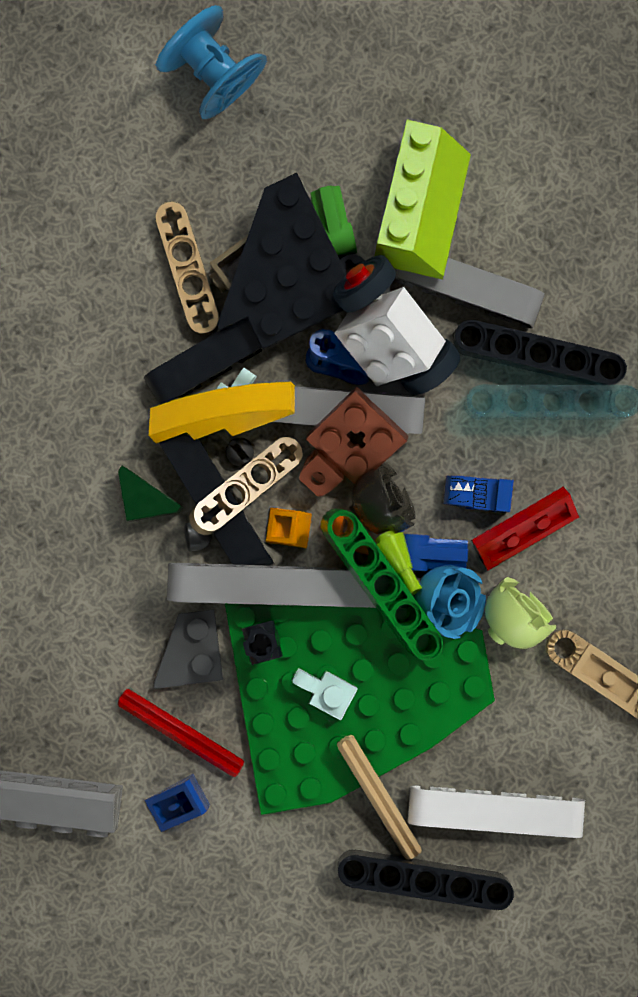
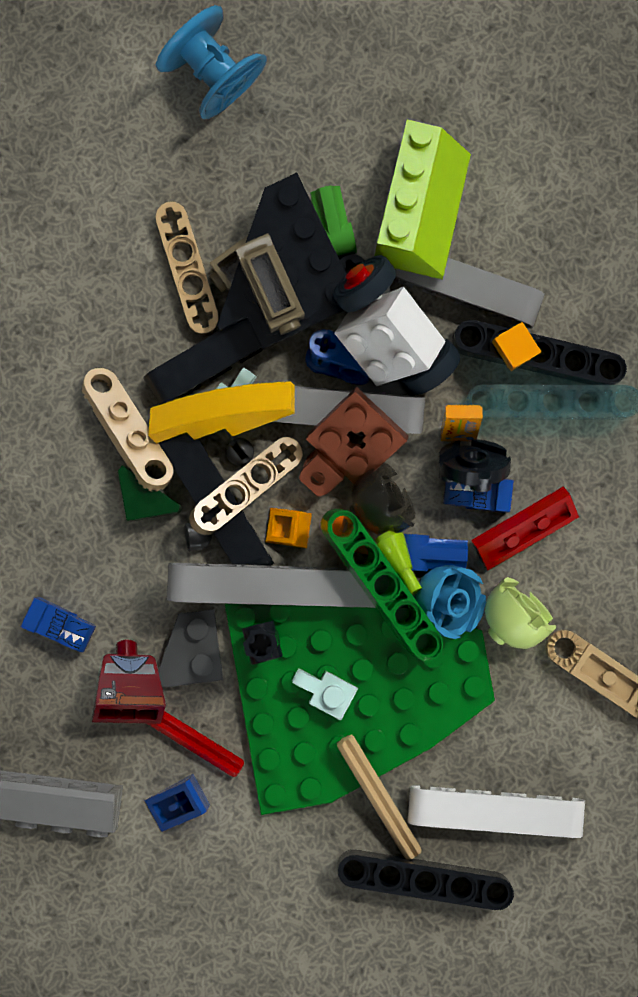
(58, 624): none -> blue leg
(127, 429): none -> tan plate
(128, 688): none -> dark red torso
(270, 284): none -> dark tan window
(461, 422): none -> light orange tile
(474, 465): none -> black plate
(516, 346): none -> light orange slope

